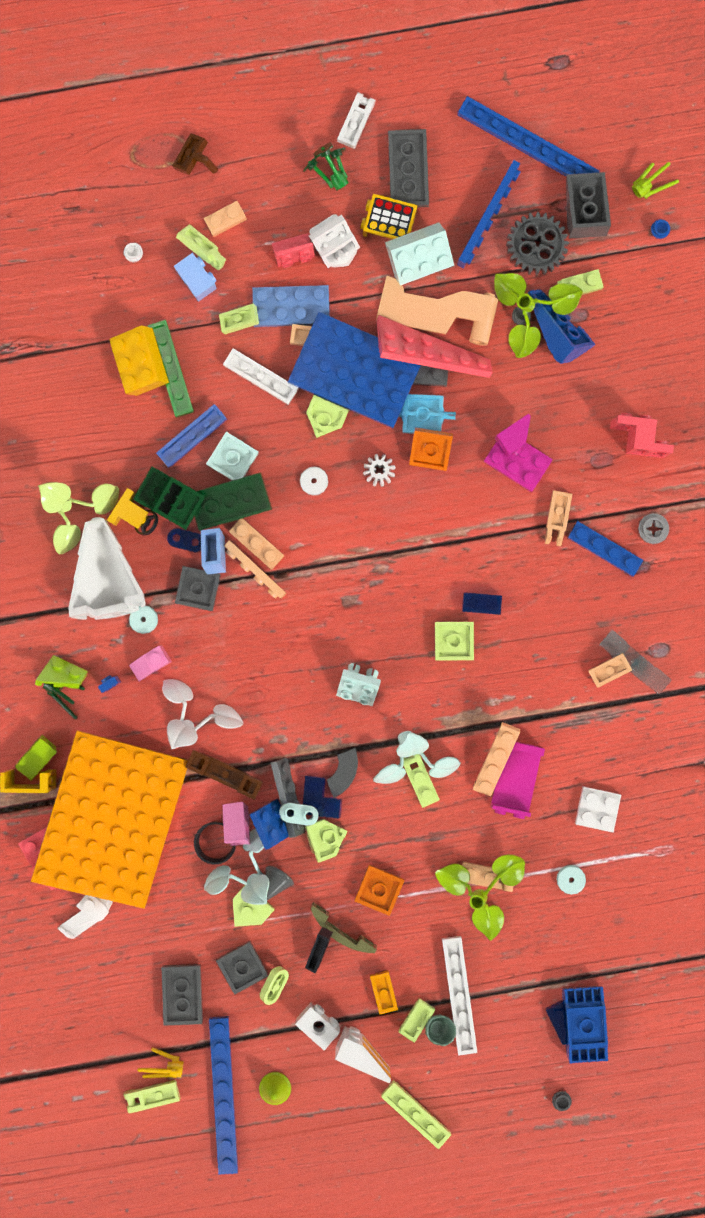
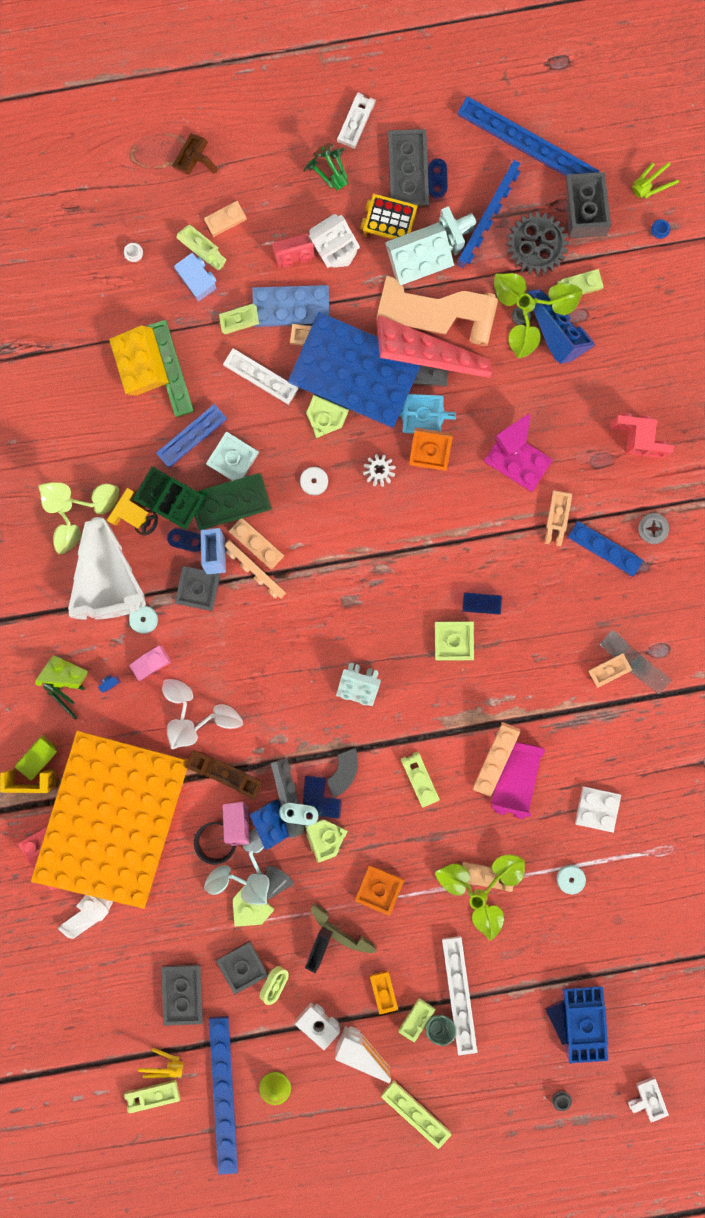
(410, 745): light aqua plant -> none
(437, 179): none -> clear blue plate
(456, 229): none -> light aqua plate
(650, 1100): none -> white plate

